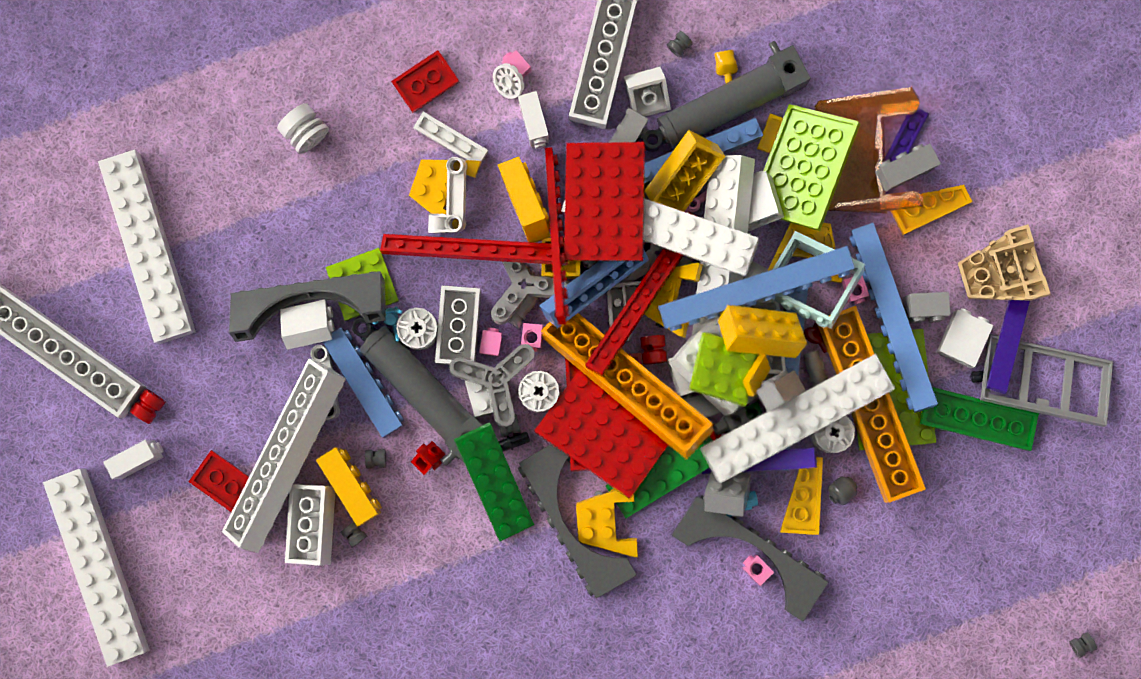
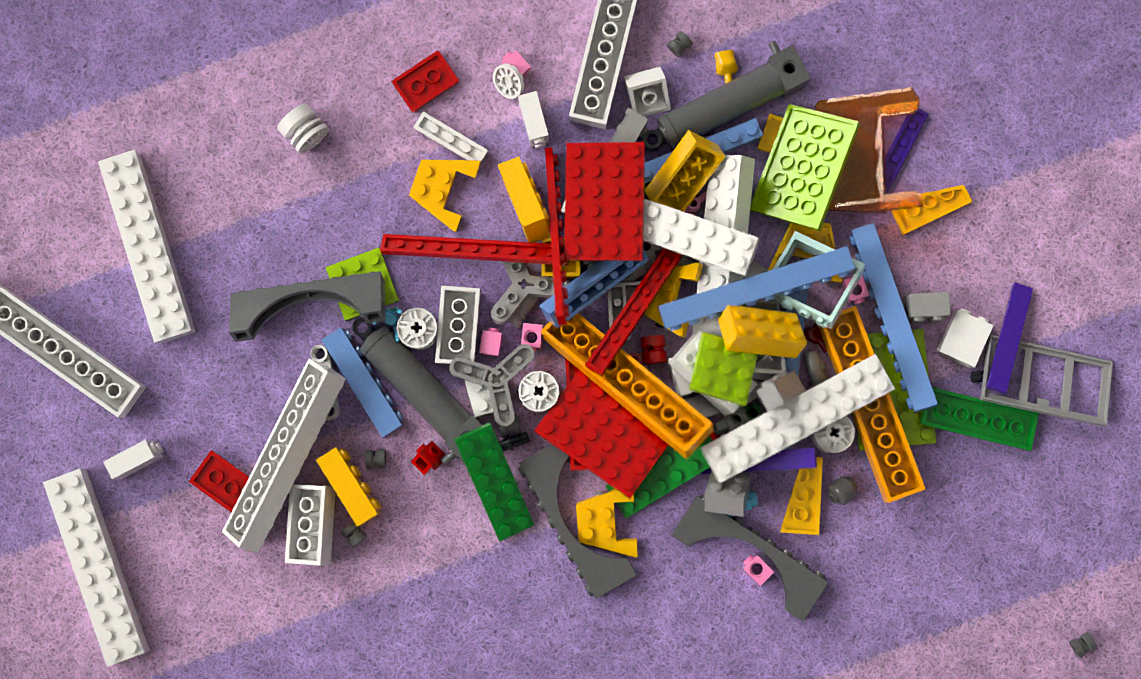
(147, 406): red wheel -> none
(306, 324): white brick -> none
(455, 200): white piece -> none
(756, 375): yellow tile -> none
(764, 201): white brick -> none
(907, 167): light grey wedge -> none
(1005, 269): tan wedge -> none

